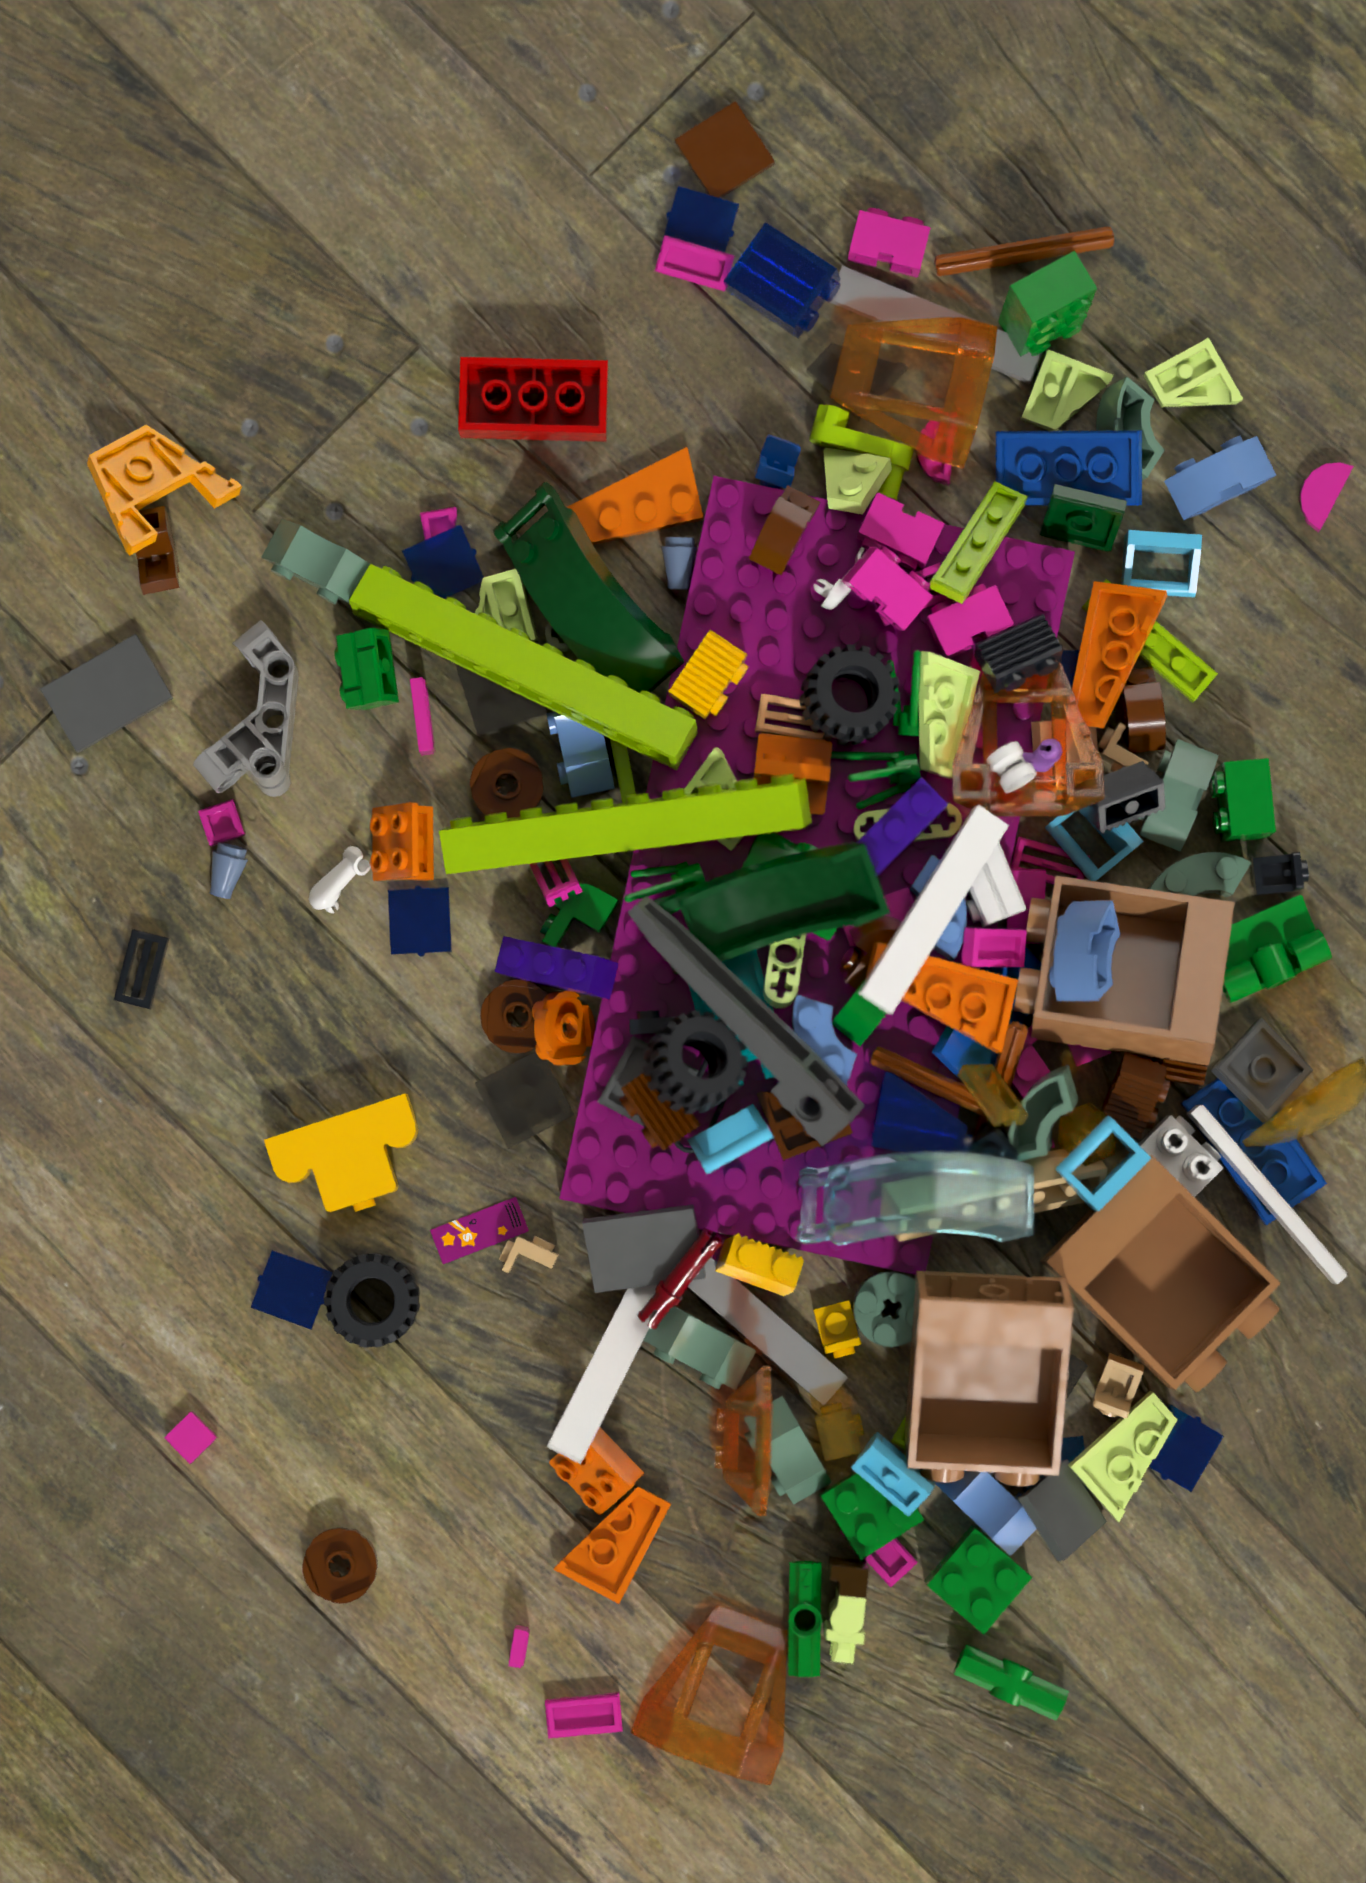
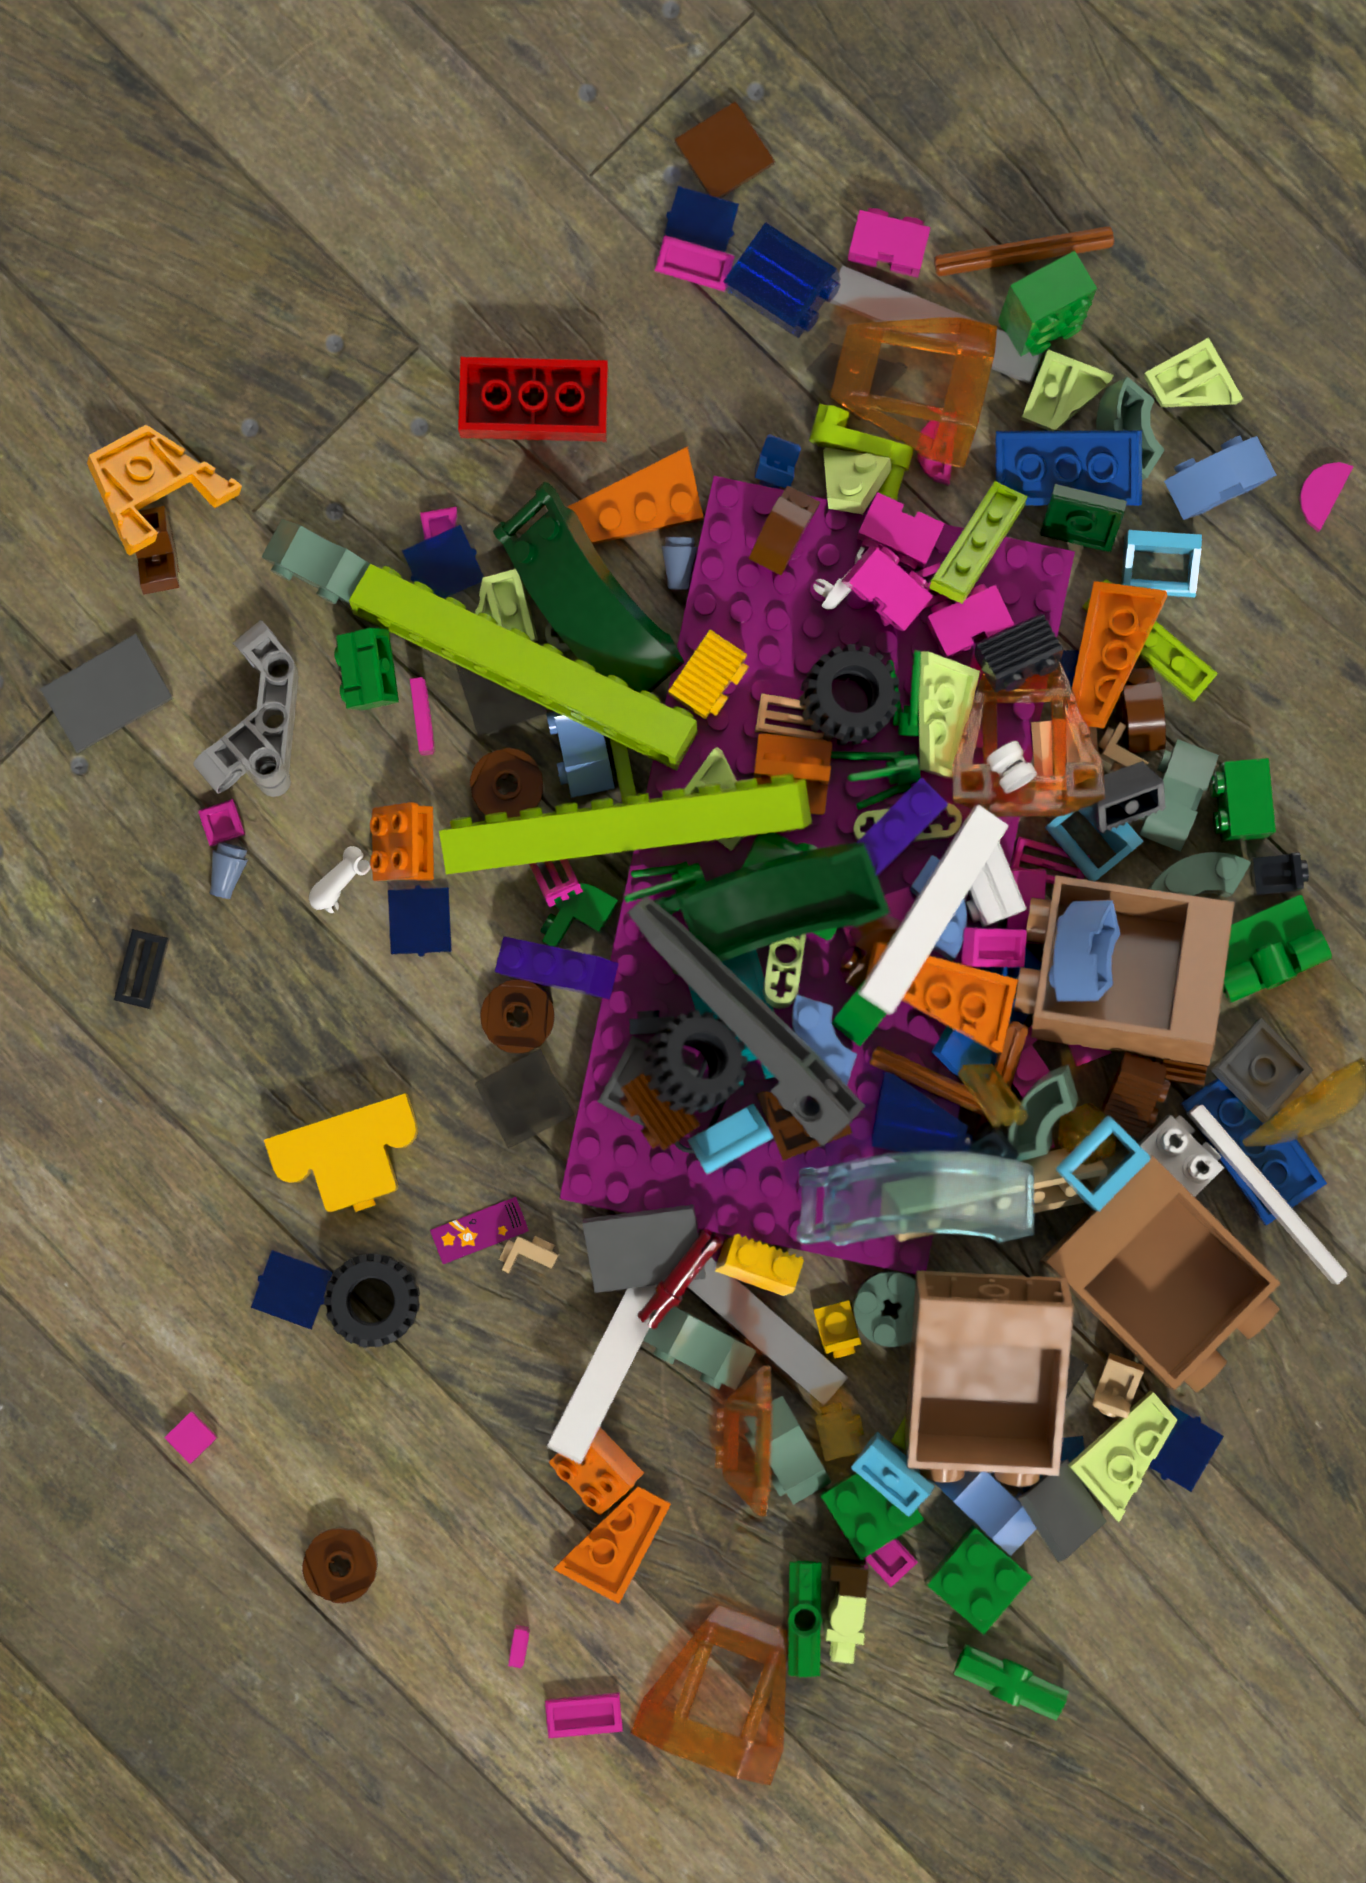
(549, 1017): orange plate -> none
(1045, 755): medium lavender arm -> none

